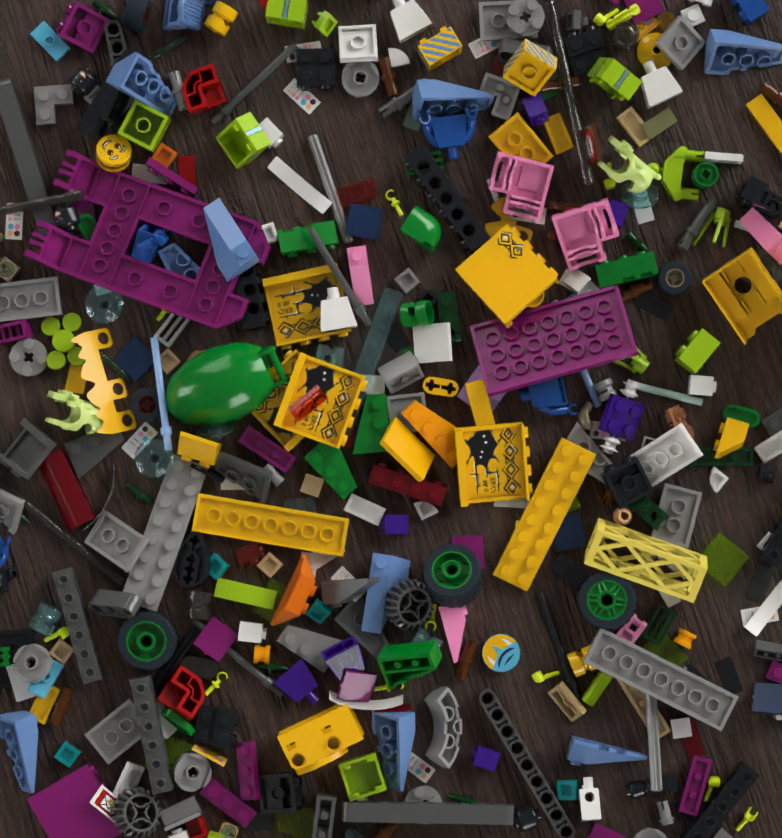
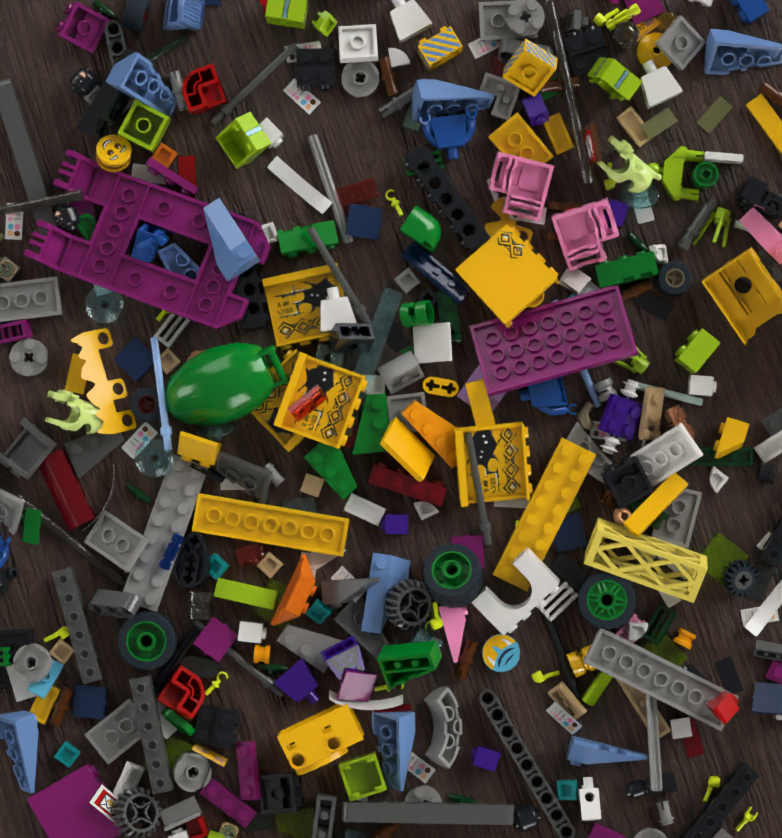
(32, 526): none -> green sticker
(45, 619): clear light blue wheel -> none
(47, 98): light grey plate -> none
(49, 41): medium azure plate -> none
(62, 340): lime piece -> none
(89, 701): none -> dark blue piece
(115, 367): clear green bar -> none
(171, 551): none -> clear blue axle
(220, 19): yellow wheel -> none
(267, 449): magenta plate -> none
(352, 337): none -> black brick
(360, 274): bright pink slope -> none
(436, 272): none -> dark blue tile
(436, 623): none -> neon yellow hand
(484, 524): none -> dark grey bar
(507, 616): none -> white arch
(564, 718): none -> white sticker
(569, 591): none -> white tile
(636, 630): none -> white tile
(651, 413): none -> tan plate
(655, 504): none -> yellow tile
(660, 253): none -> white tile
(693, 15): white plate -> none
(695, 785): magenta plate -> none
(714, 114): none -> olive sticker
(724, 706): none -> red slope
(735, 572): none -> black wheel
(742, 414): green tile -> none

